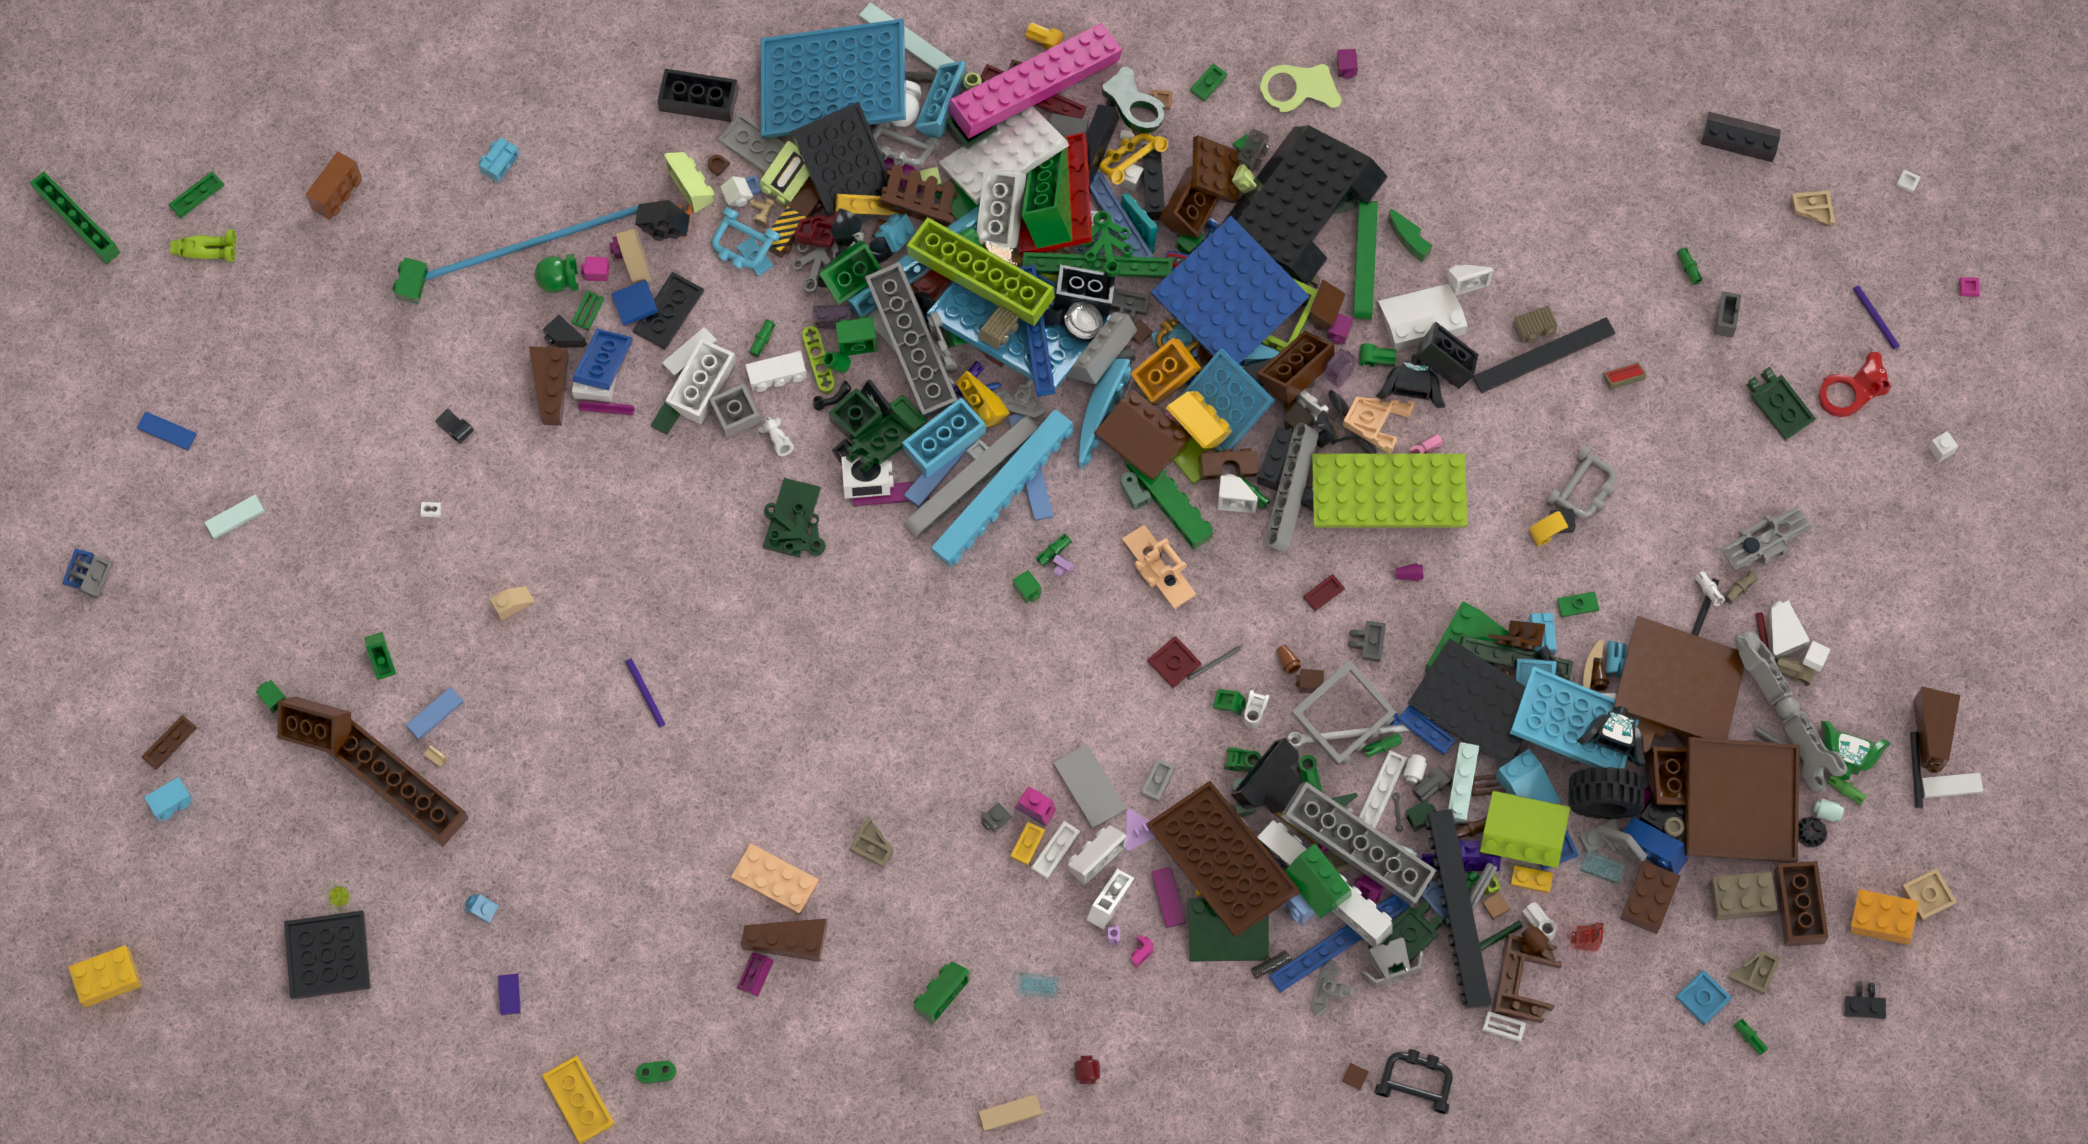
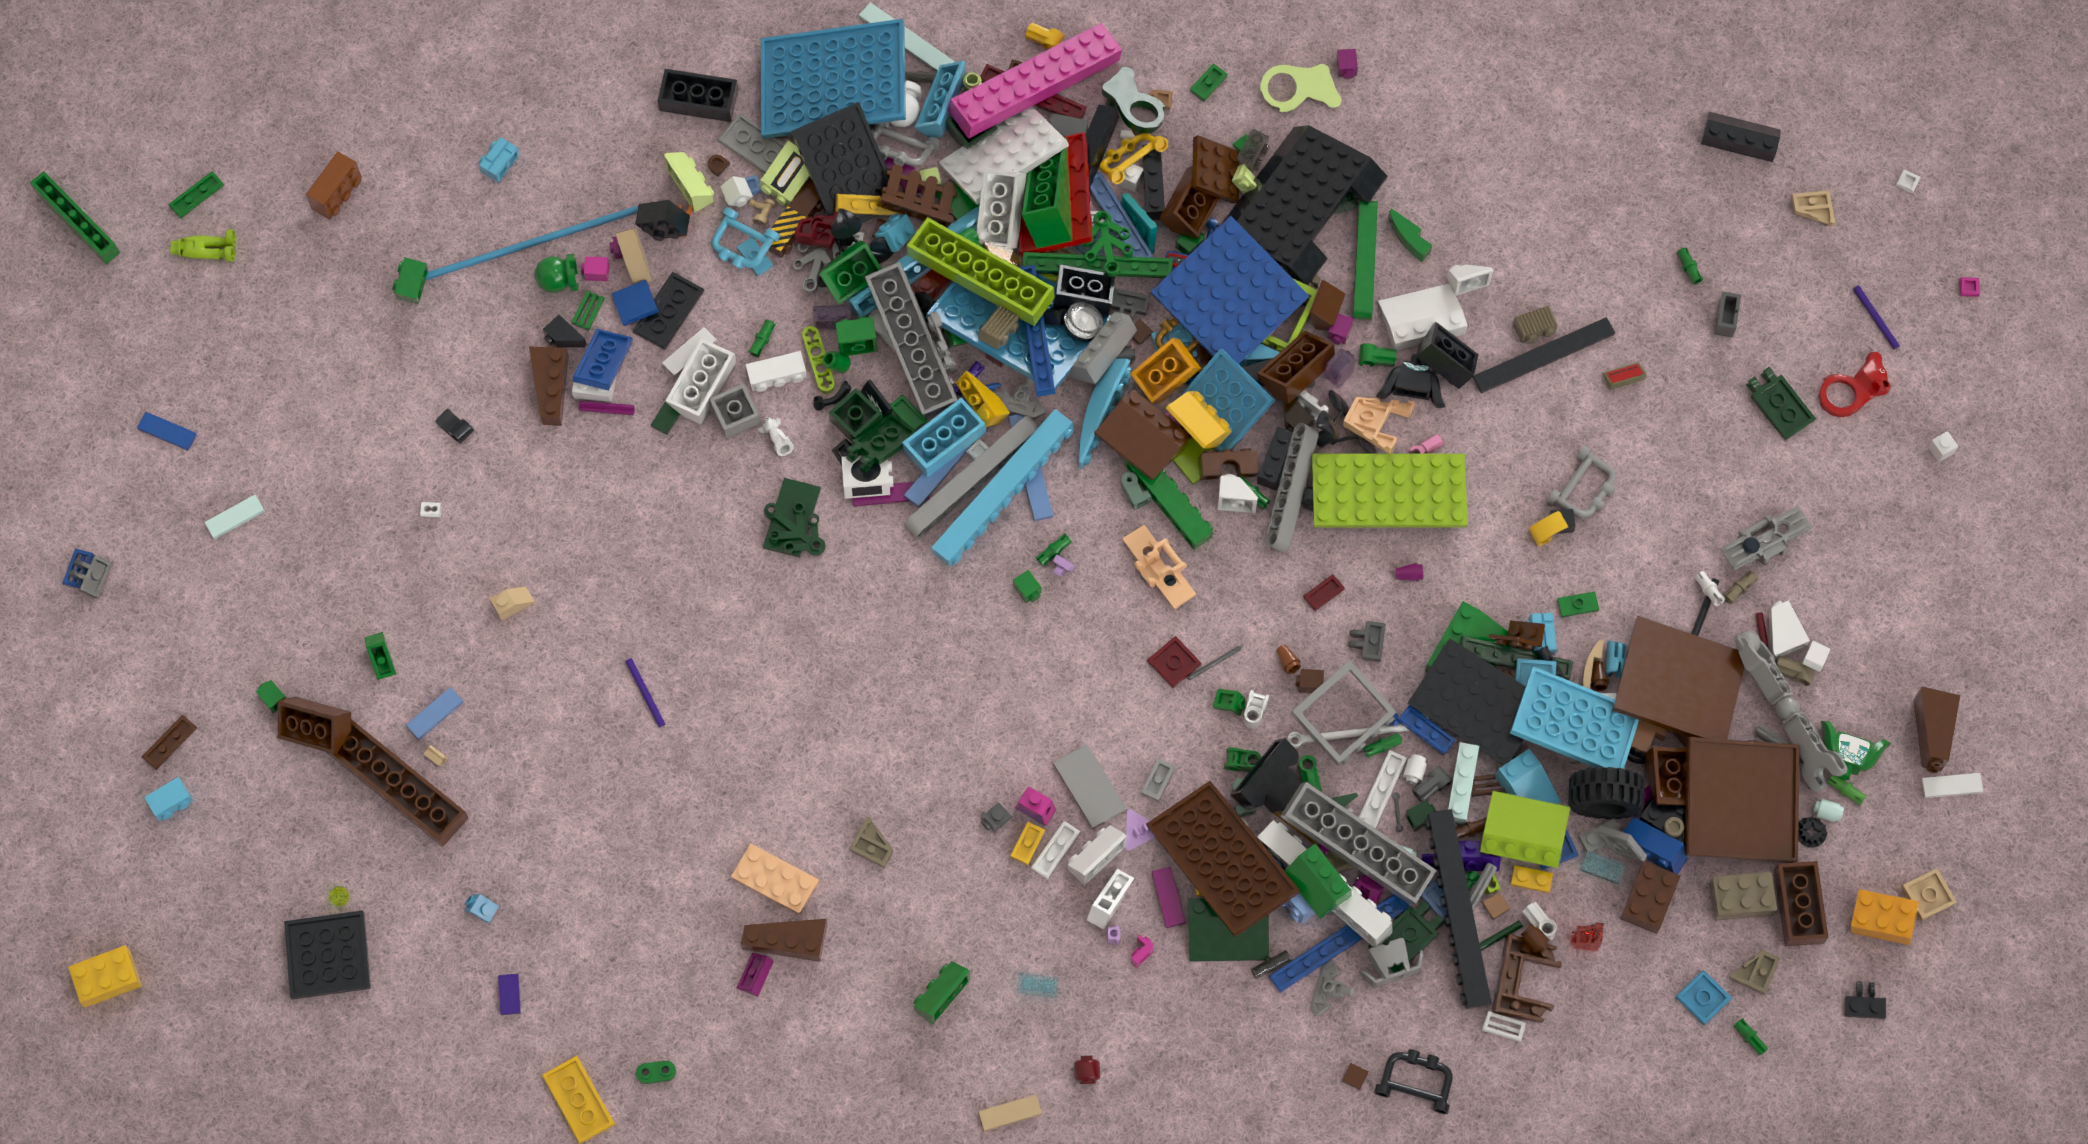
(1616, 733): black torso -> none
(1916, 769): black bar -> none

